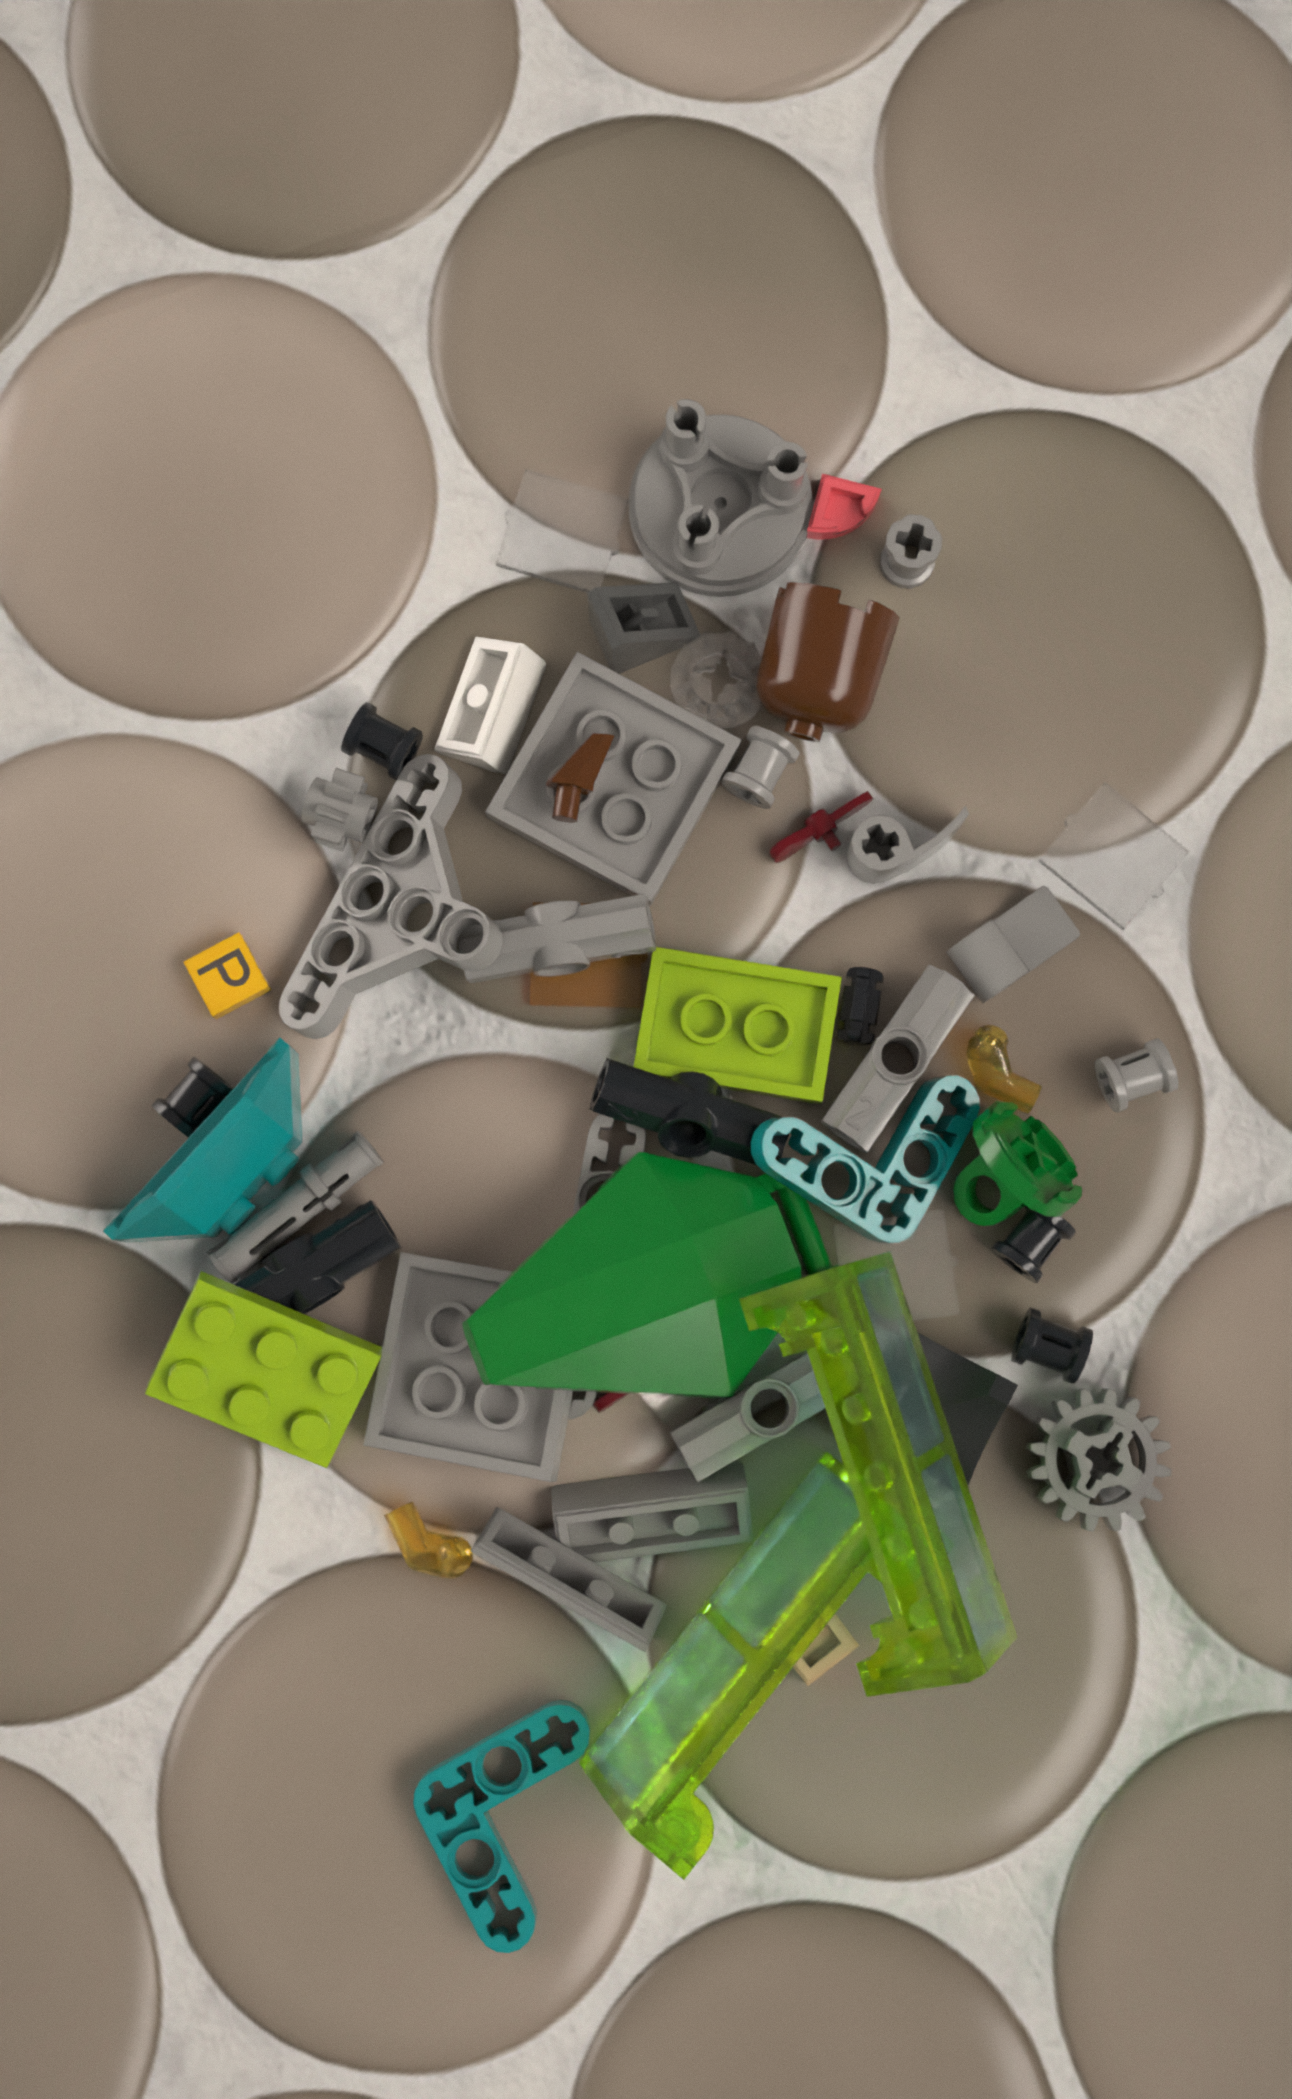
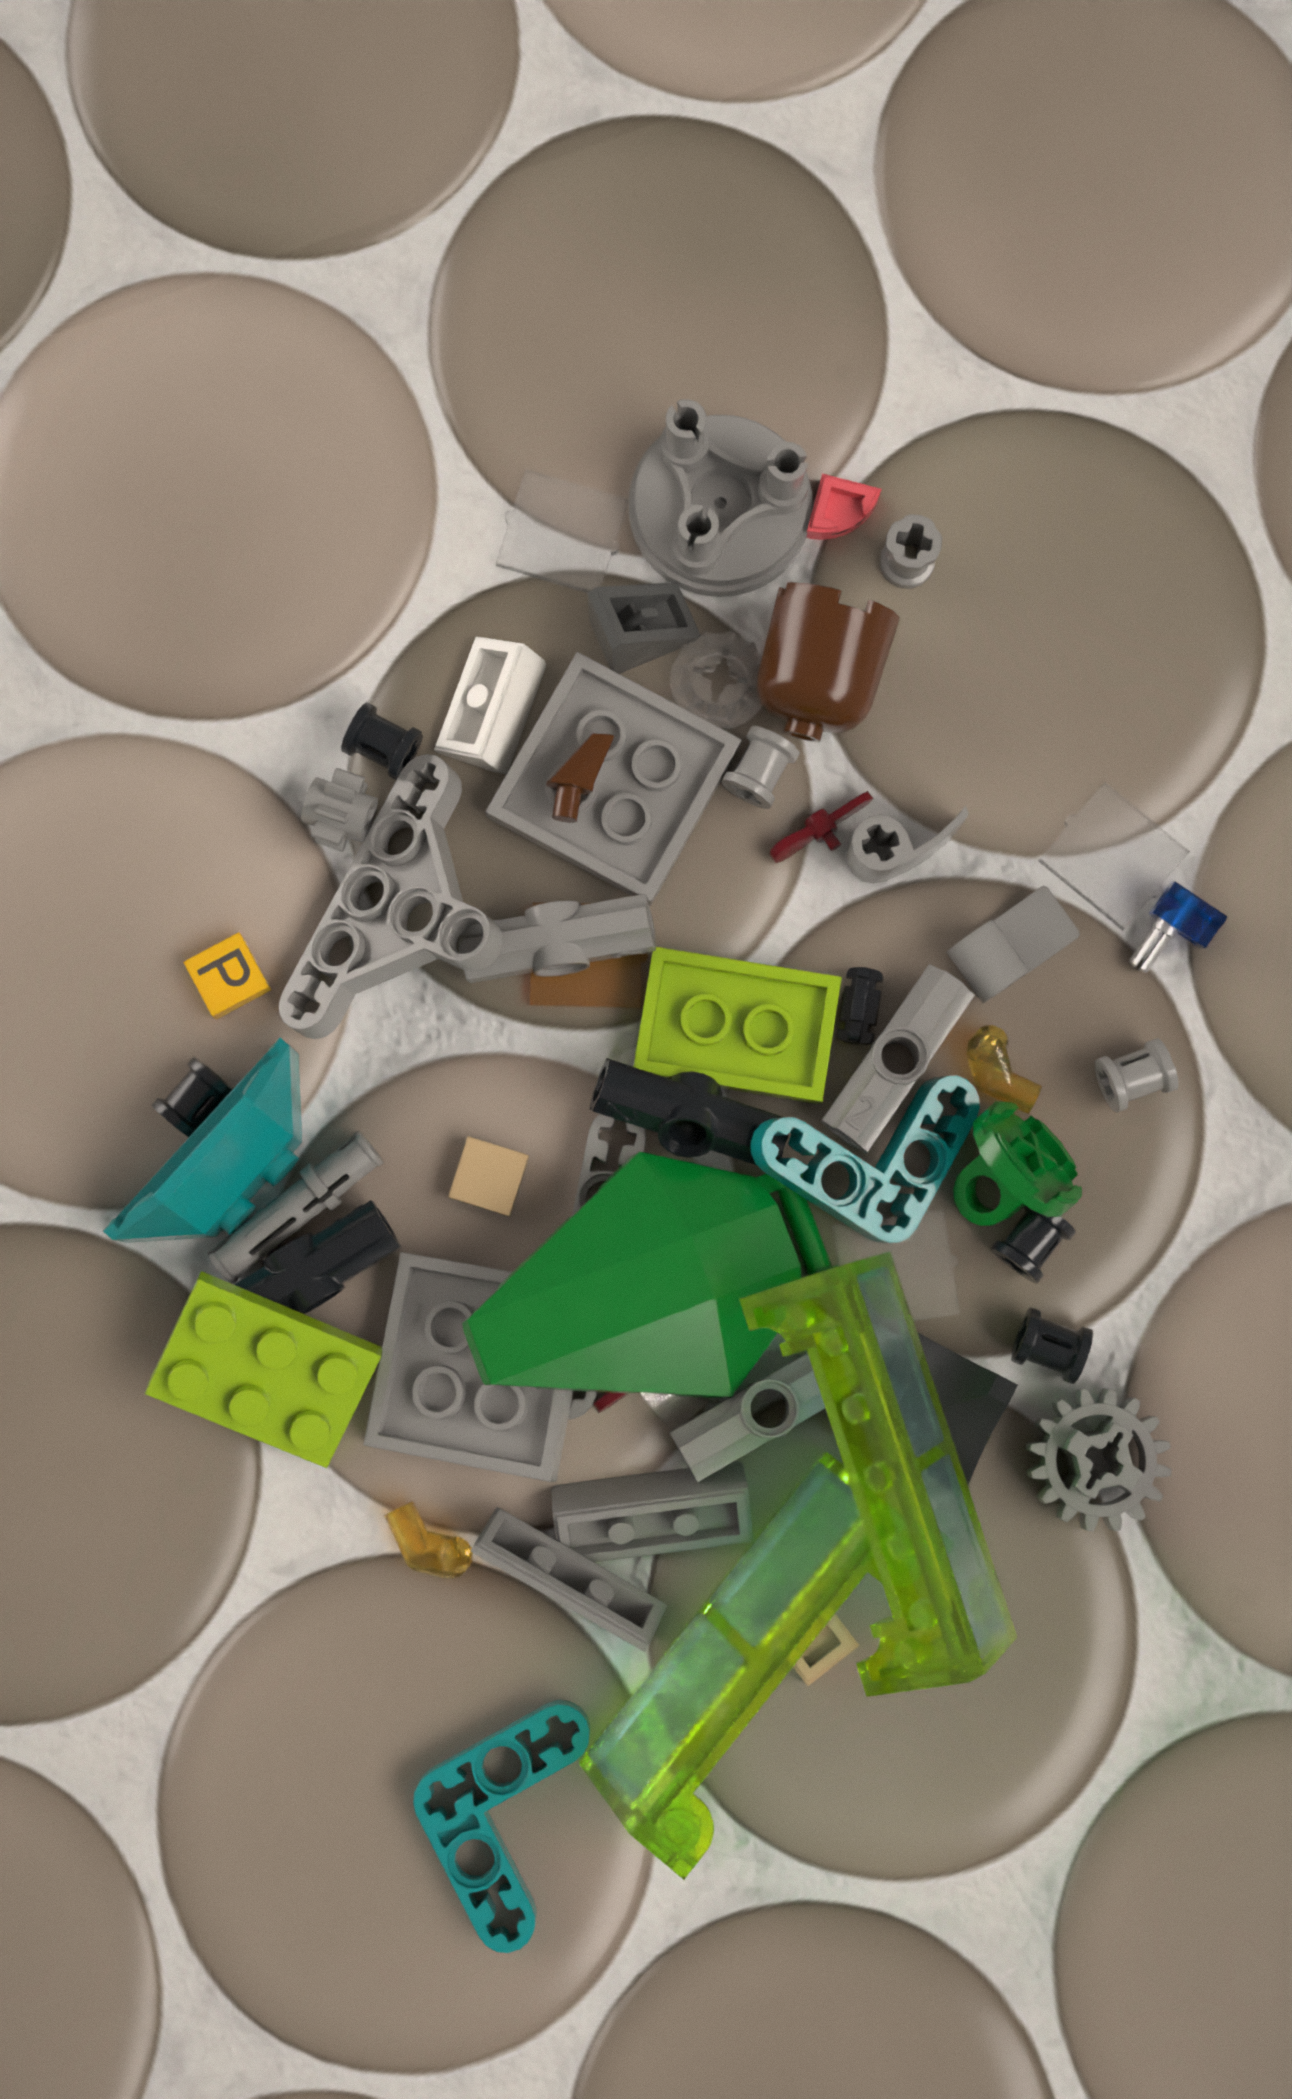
(489, 1176): none -> tan tile
(1182, 914): none -> clear blue piece

